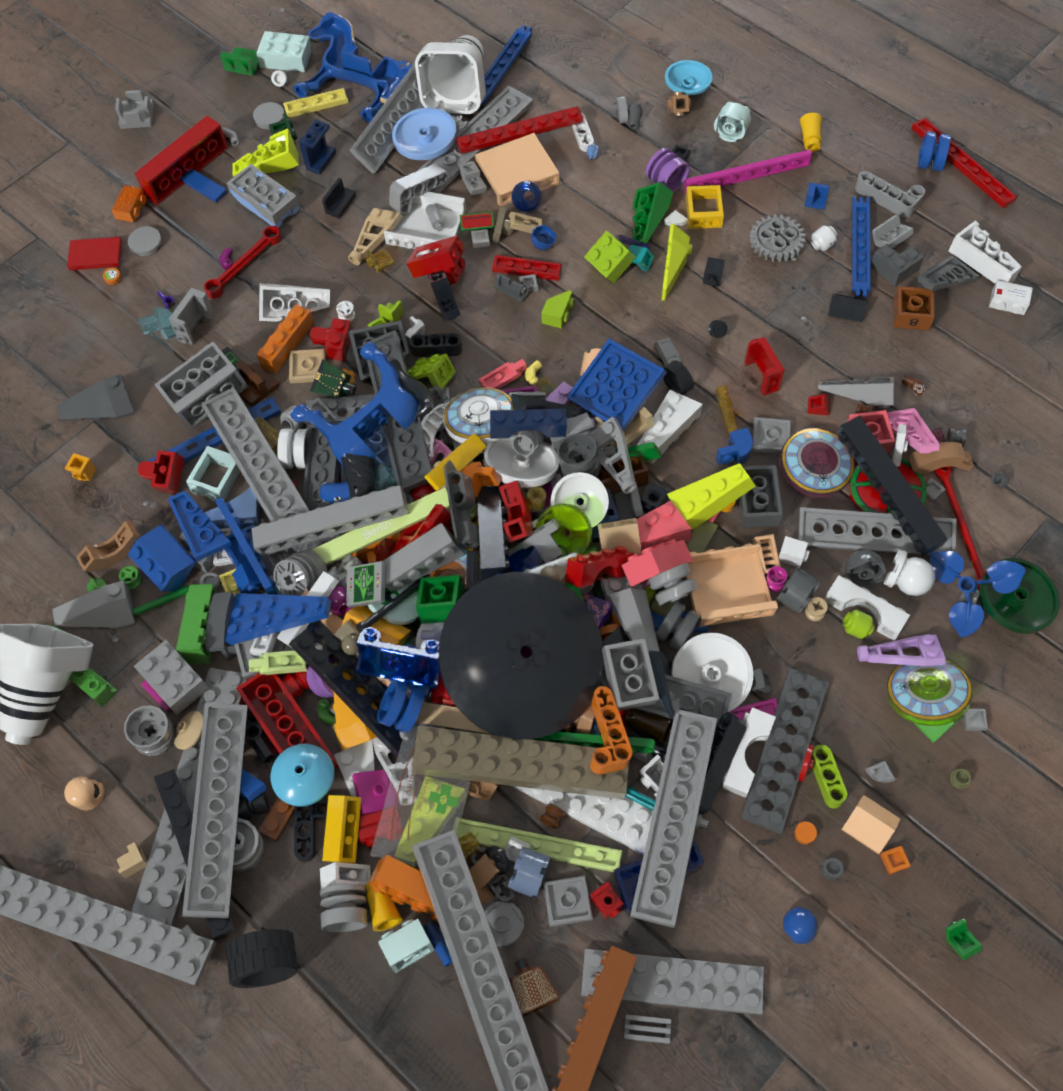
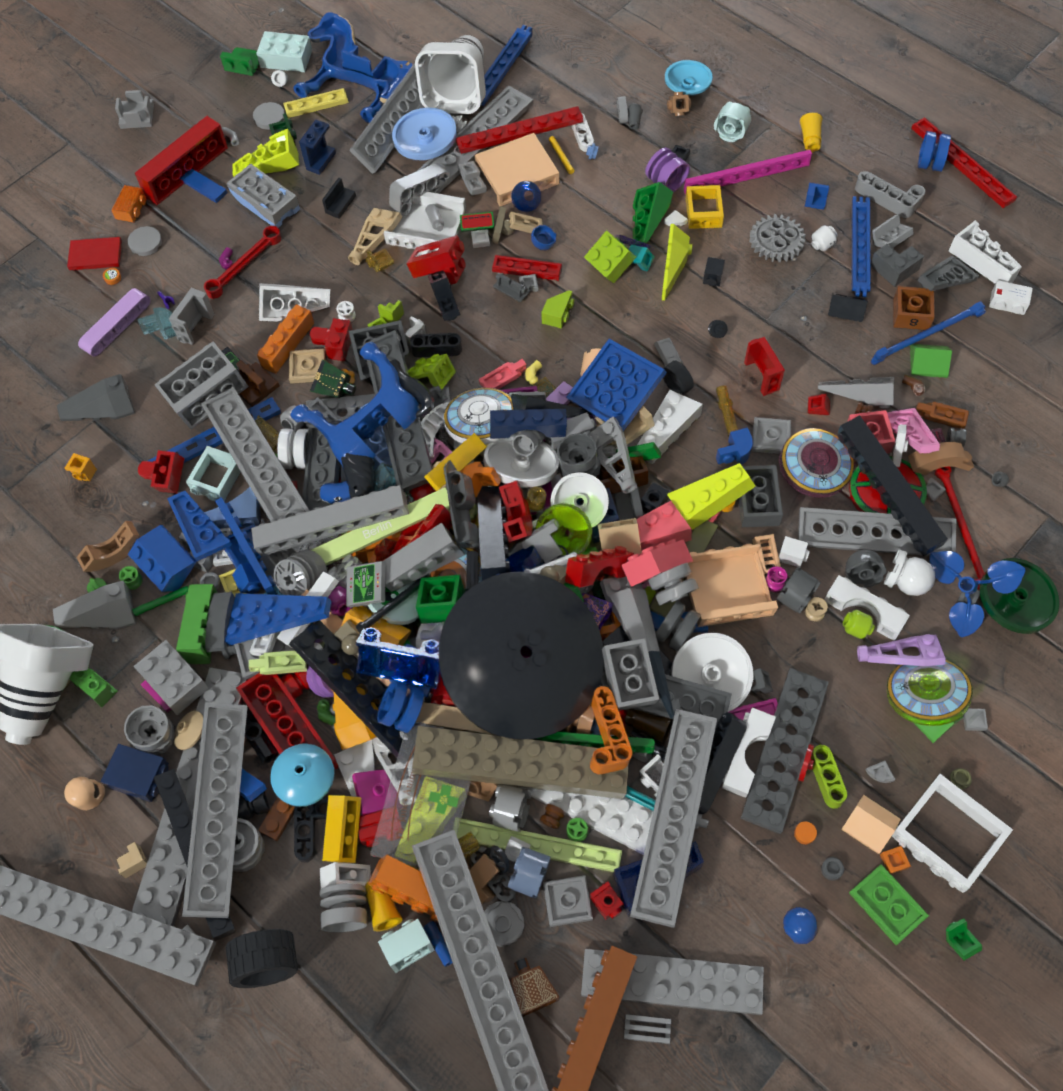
(114, 322): none -> lavender beam
(134, 772): none -> dark blue brick
(510, 807): none -> light grey brick
(561, 155): none -> yellow bar
(578, 825): none -> bright green wheel
(888, 904): none -> bright green tile
(930, 360): none -> bright green slope
(943, 414): none -> dark orange hinge
(973, 810): none -> white window
(977, 309): none -> blue hinge

